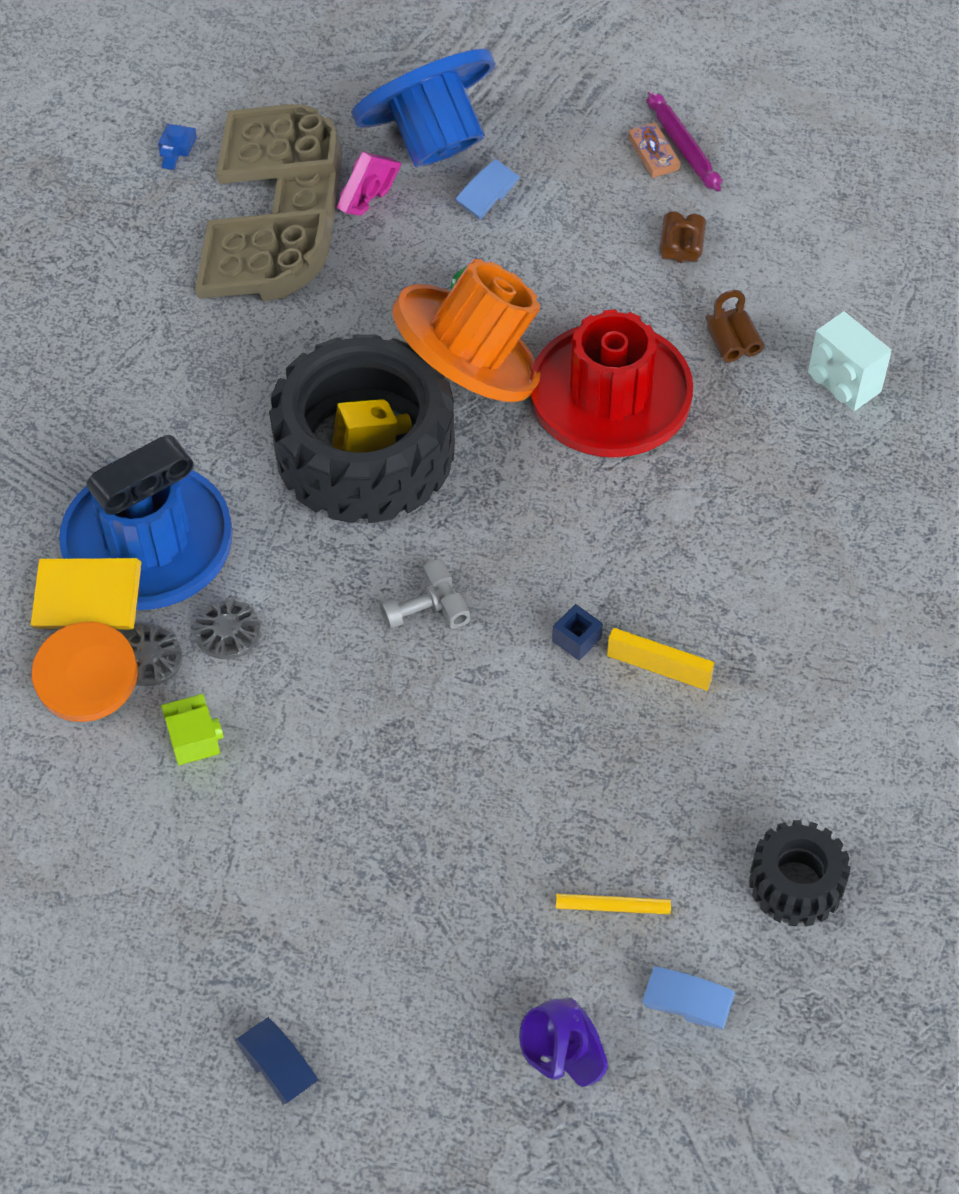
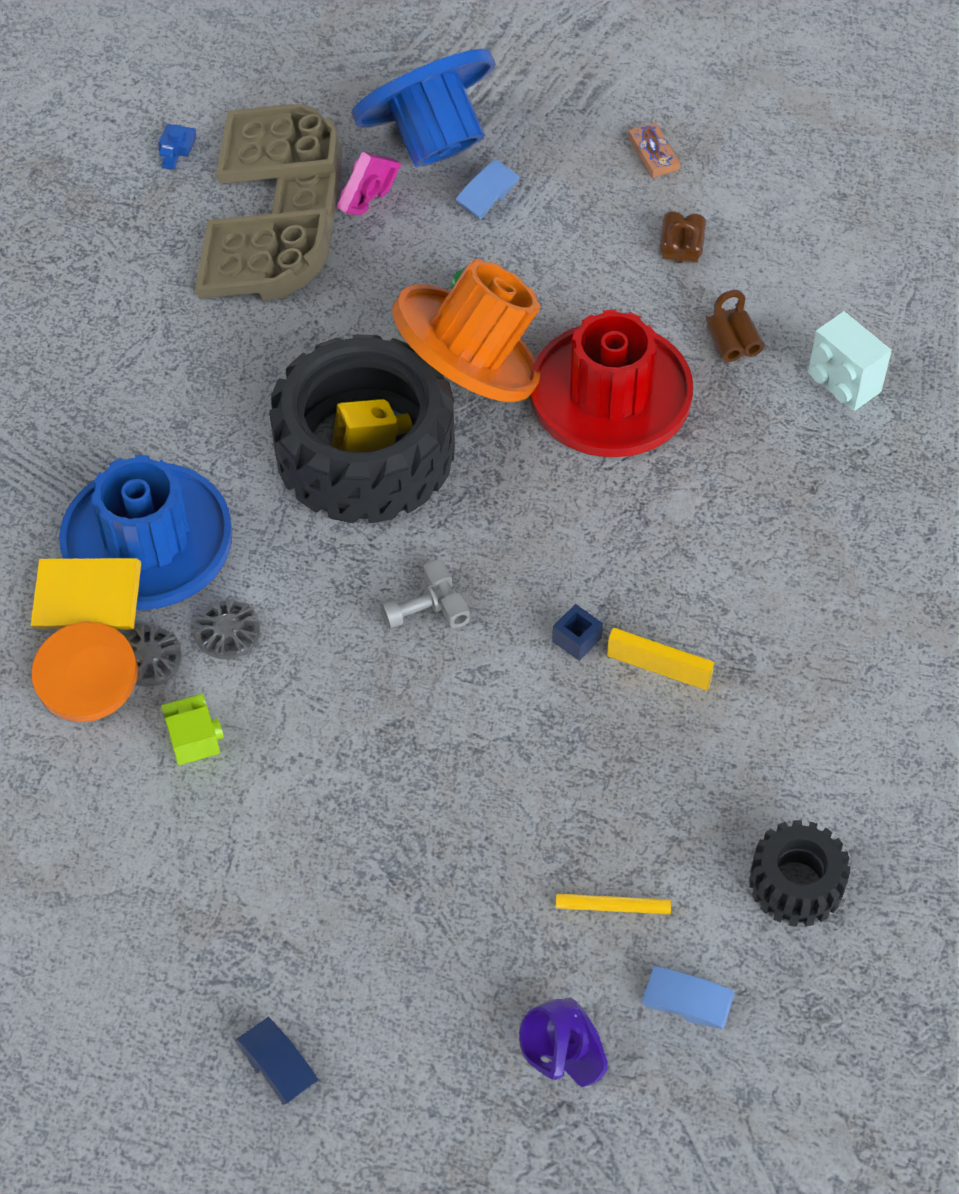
(140, 474): black beam -> none
(684, 141): magenta wheel -> none

